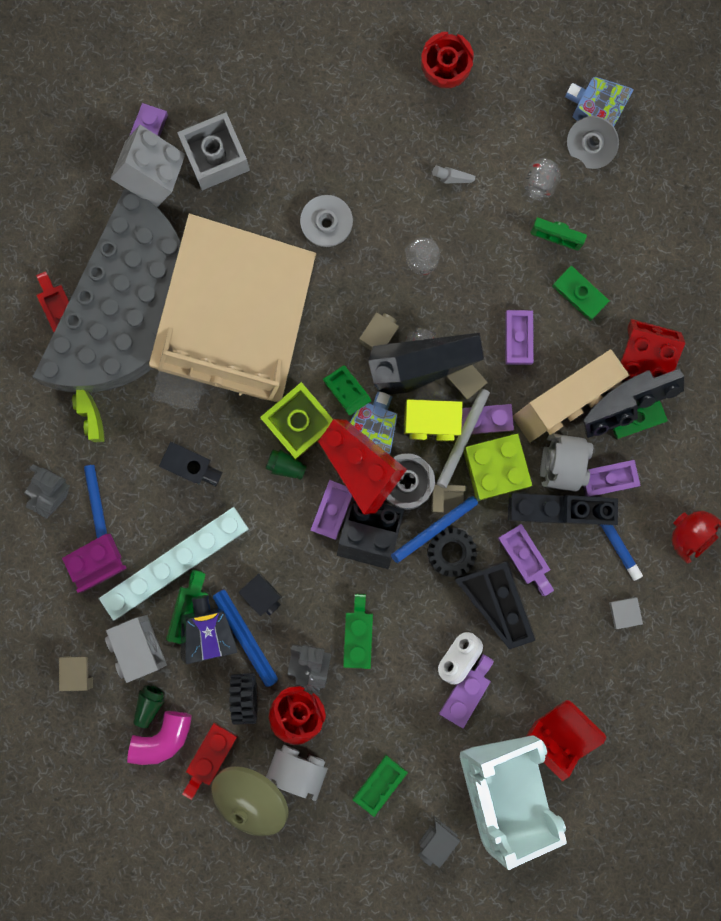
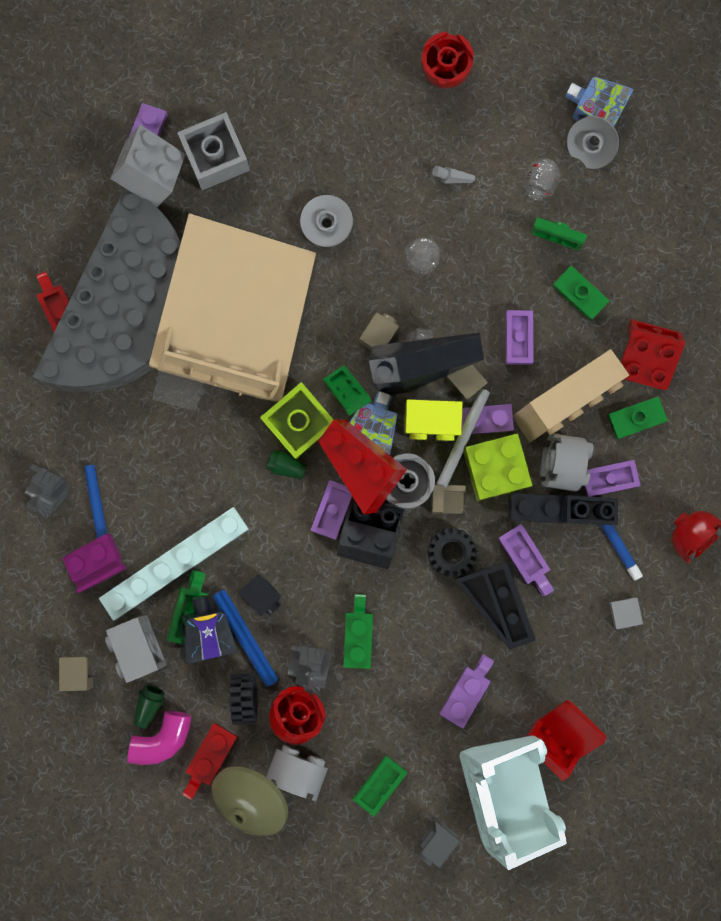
(85, 406): lime slope -> none
(176, 461): black torso -> none
(434, 529): blue bar -> none
(460, 658): white plate -> none
(621, 404): black slope -> none

